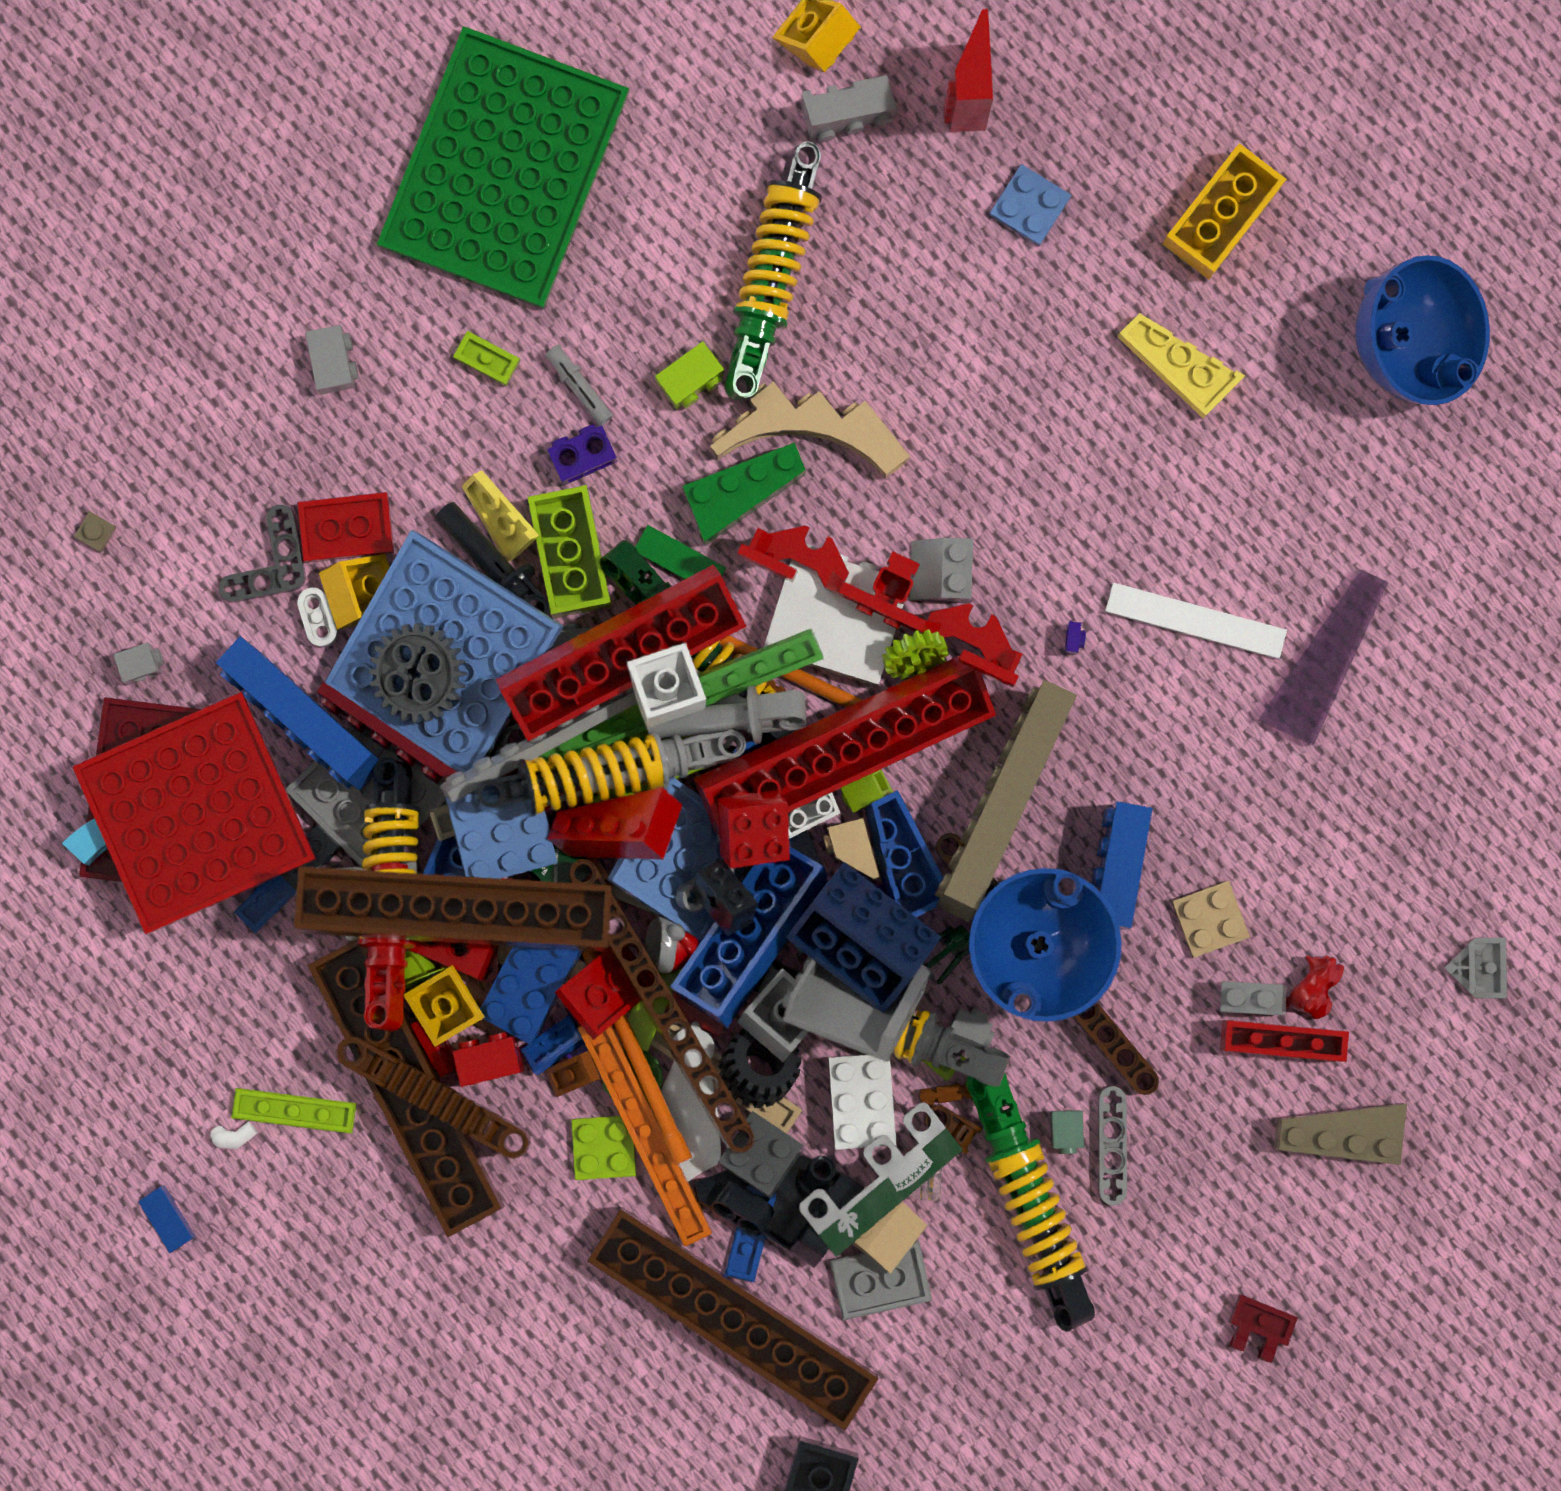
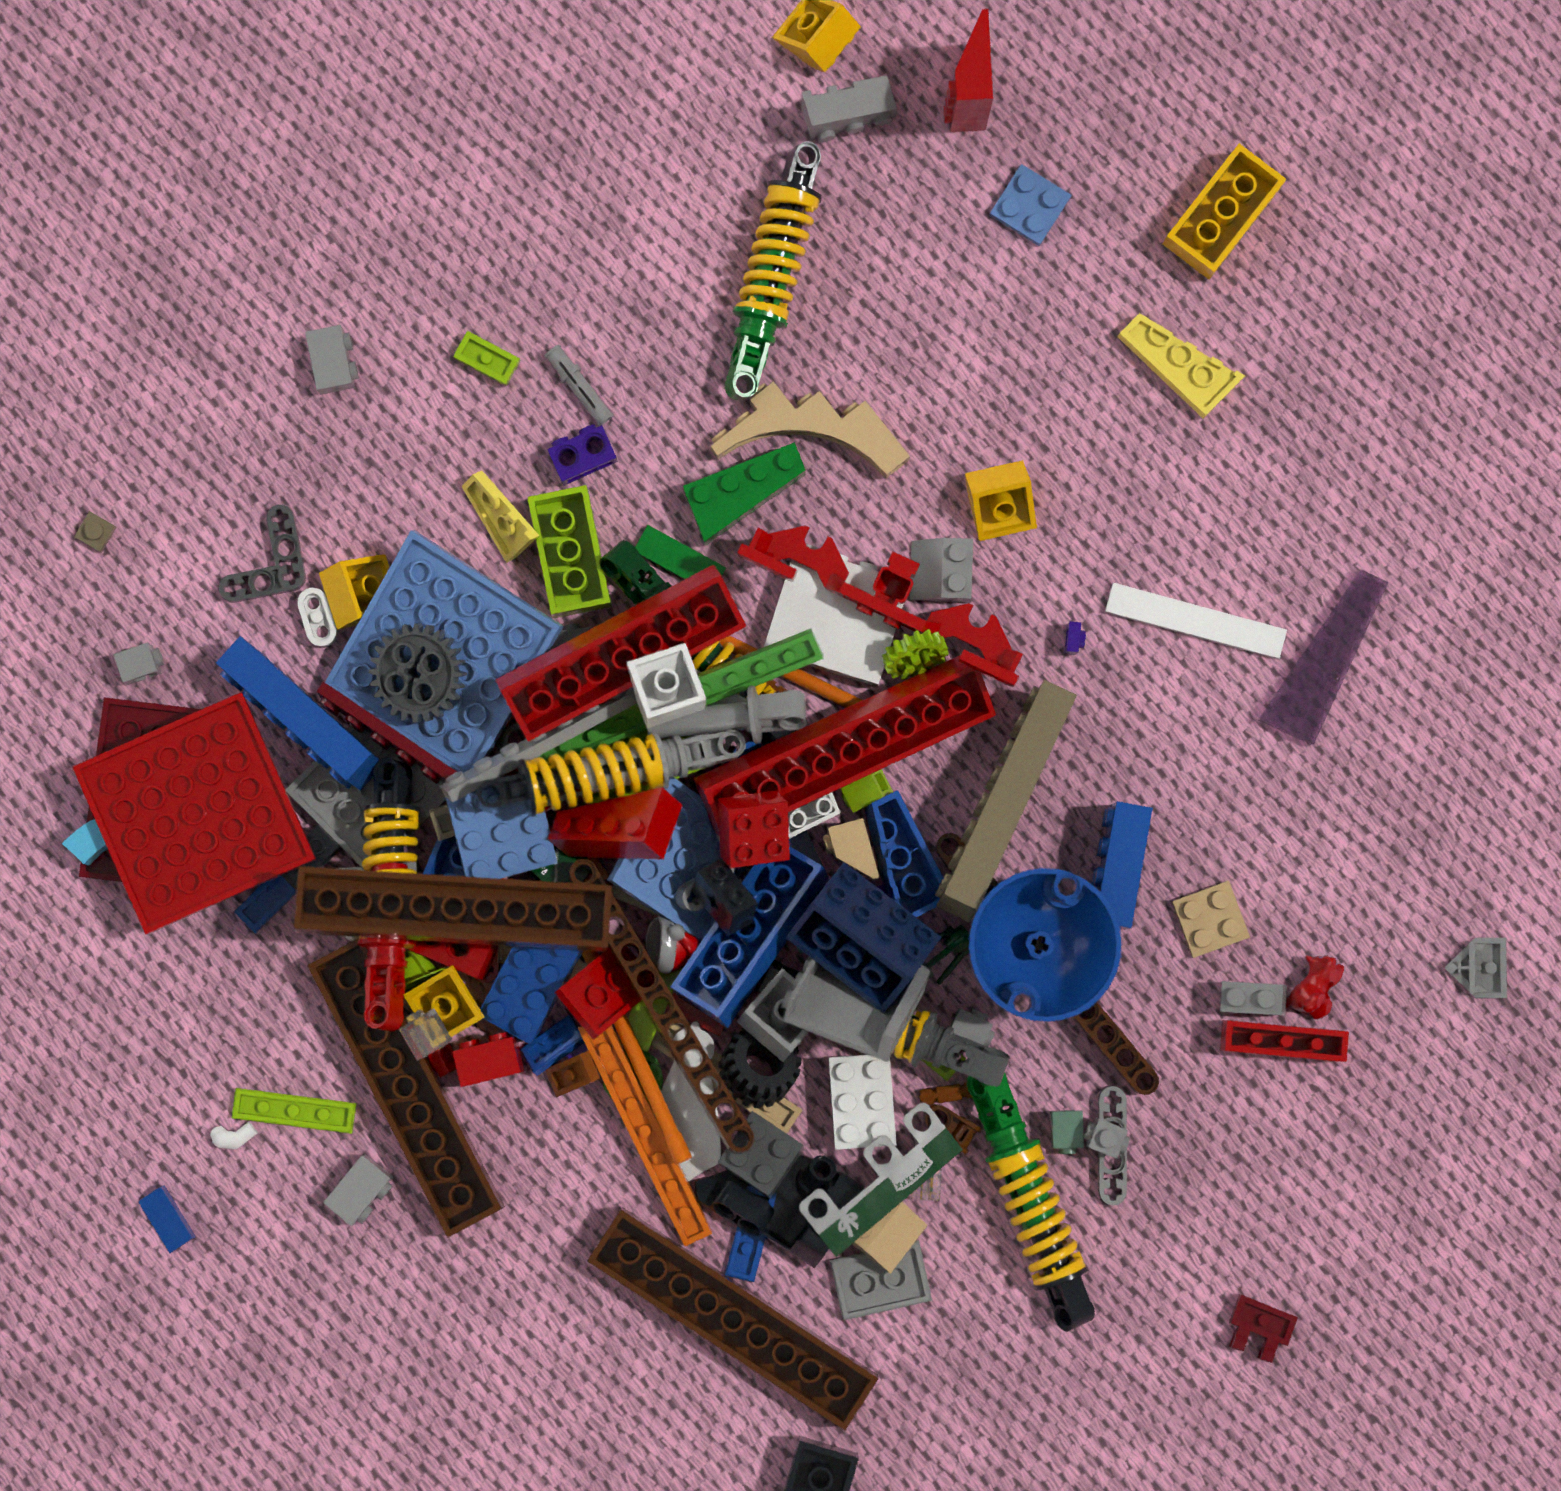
(345, 527): red plate -> none
(359, 1190): none -> light grey brick
(424, 1033): none -> clear brick
(433, 1096): reddish brown gear -> none
(488, 558): black piece -> none
(503, 167): green plate -> none
(602, 1148): lime plate -> none
(690, 376): lime brick -> none
(1001, 500): none -> yellow slope
(1106, 1138): none -> light grey brick
(1356, 1133): dark tan wedge -> none
(1416, 319): blue piece -> none

